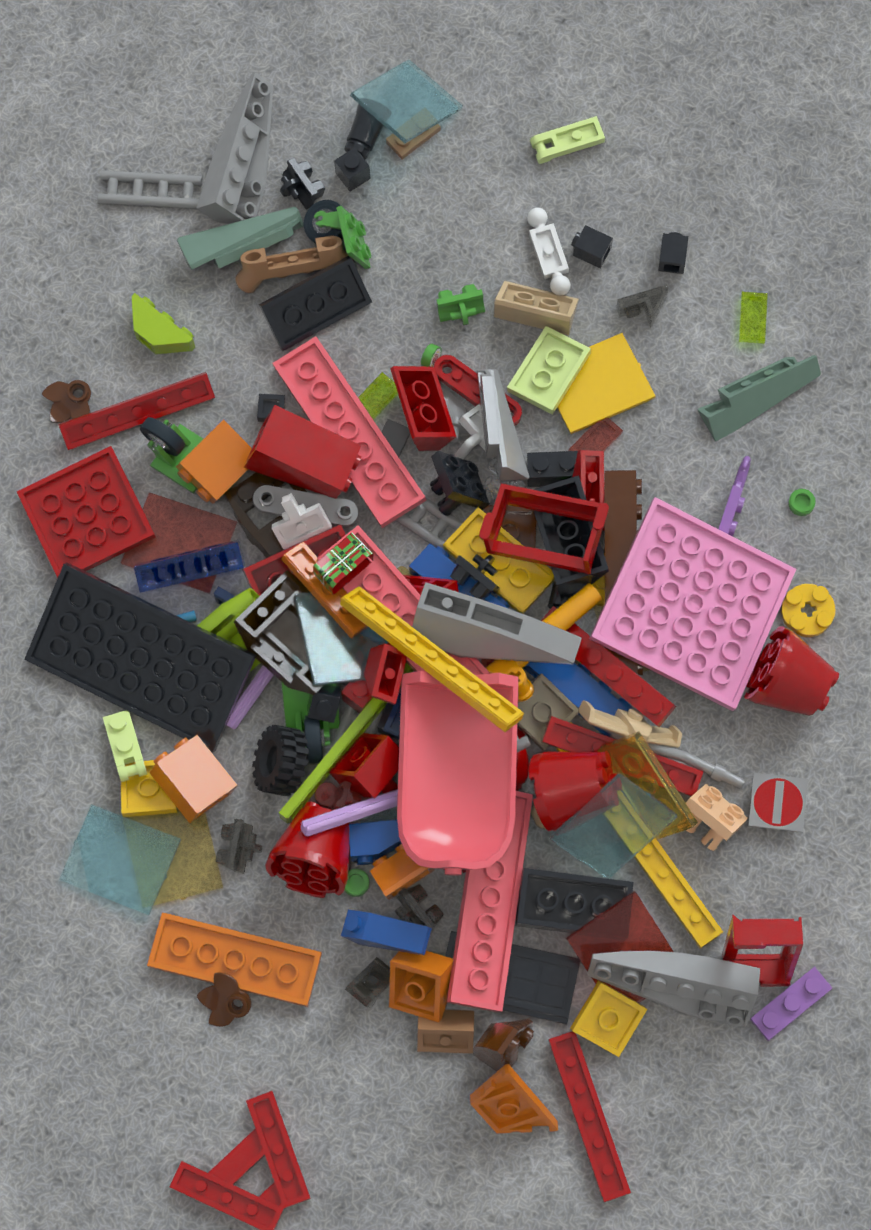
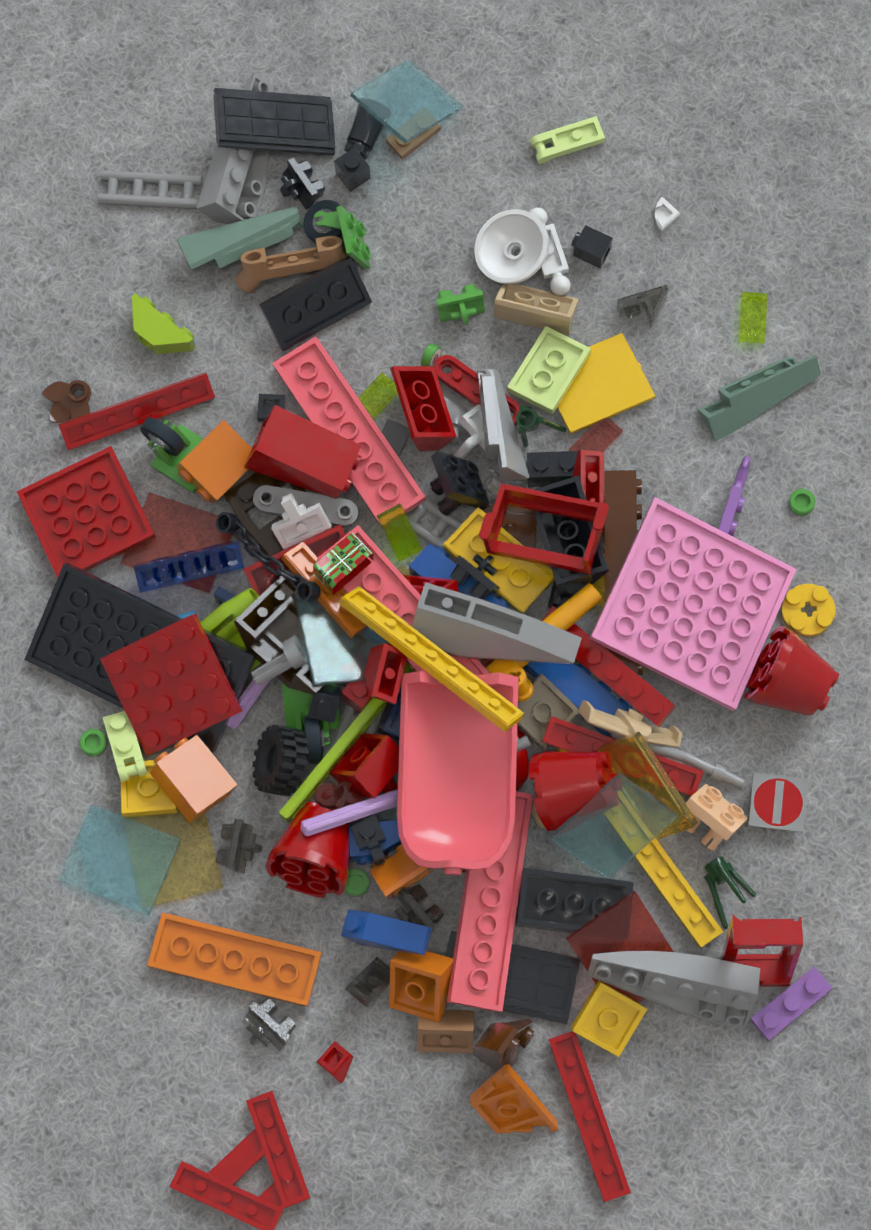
(93, 742): none -> bright green tile
(171, 684): none -> red plate
(221, 998): reddish brown plate -> none
(267, 1029): none -> clear smoke hips
(274, 121): none -> black piece
(293, 656): none -> light grey piece
(305, 590): none -> black piece
(336, 1061): none -> red slope
(369, 836): none -> black plate
(399, 532): none -> clear neon green tile
(502, 237): none -> white dish
(530, 420): none -> dark green plant
(665, 214): none -> white tile
(673, 253): black brick -> none
(722, 872): none -> dark green plant

